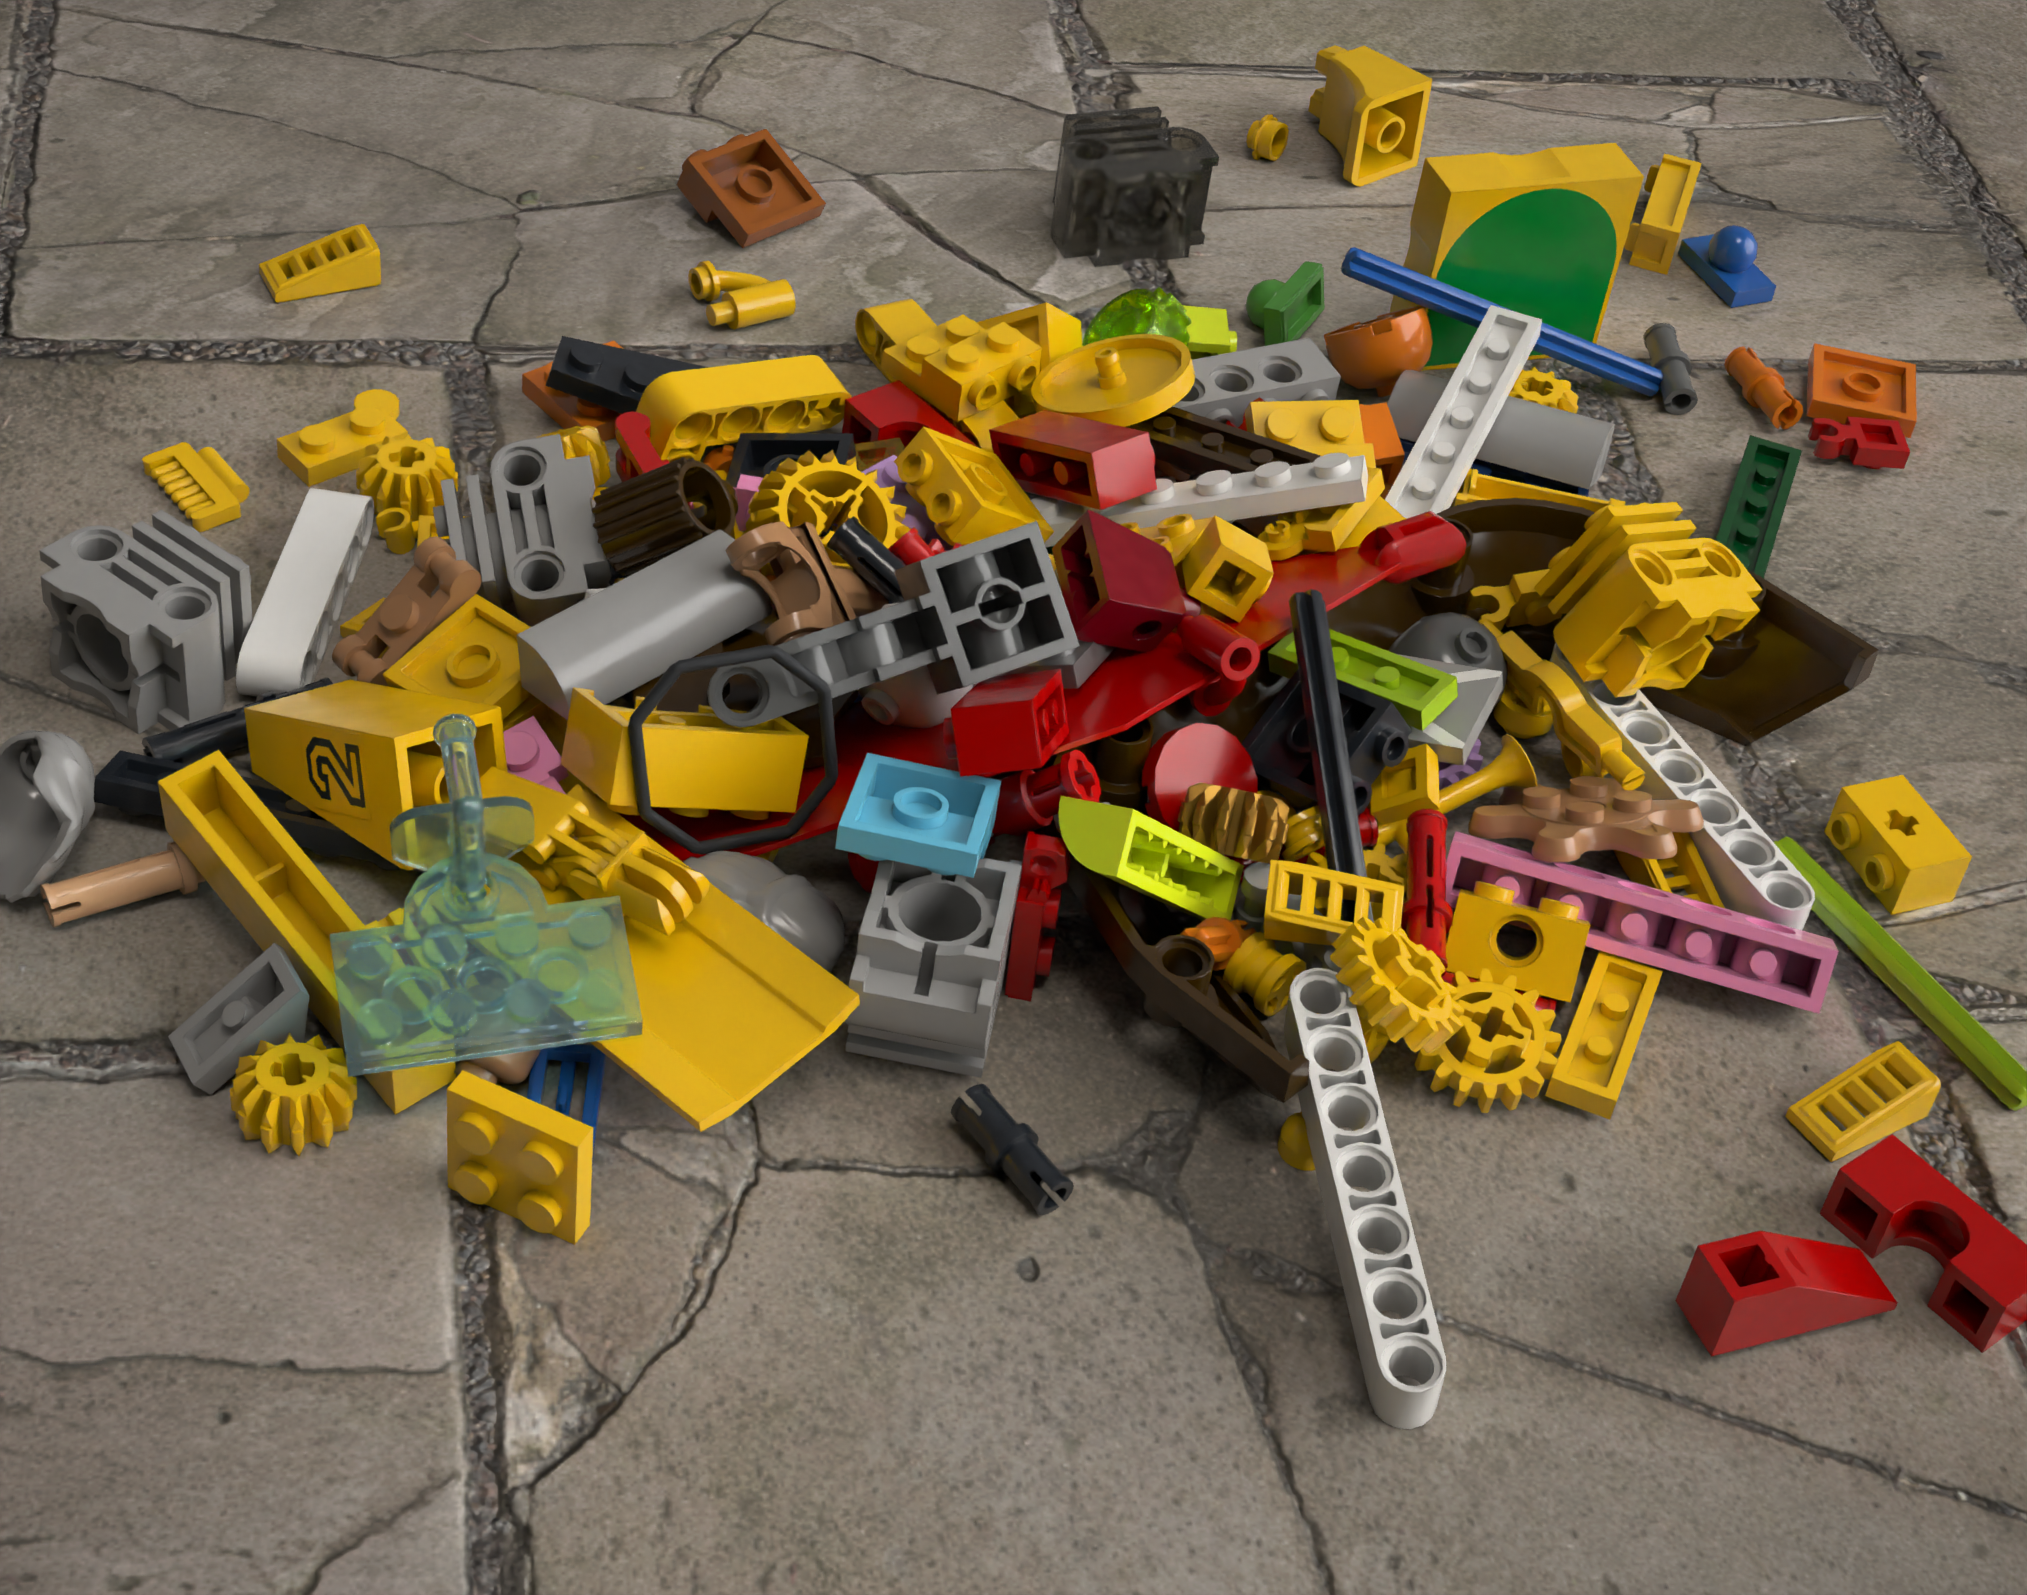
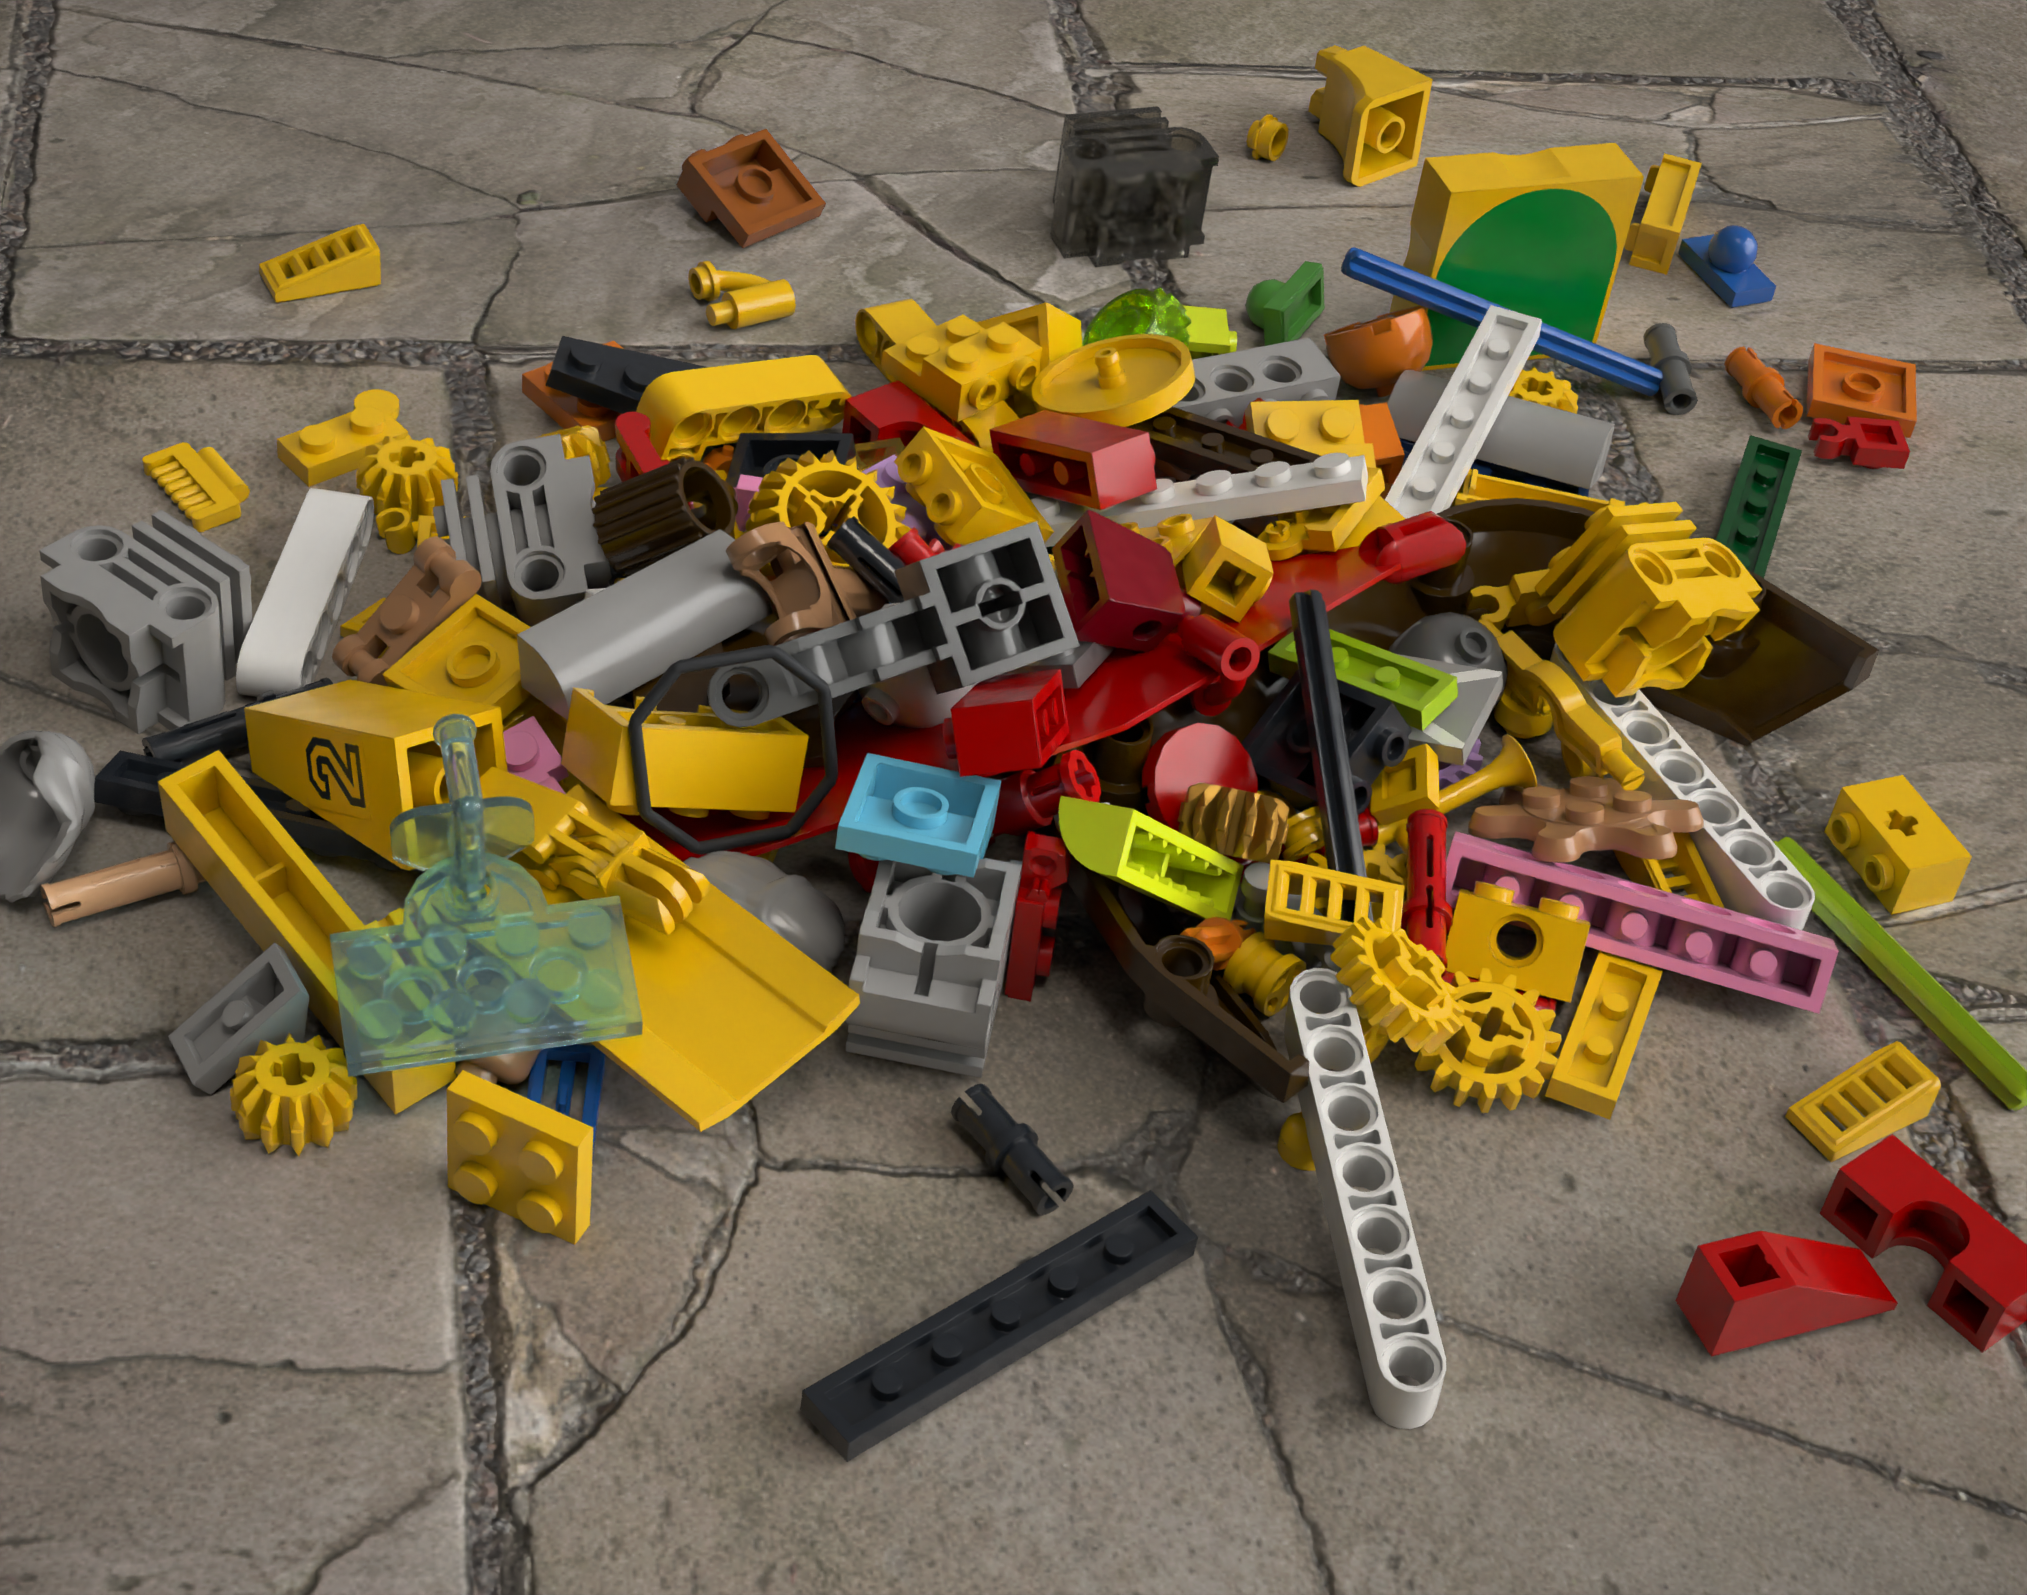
(996, 1325): none -> black plate

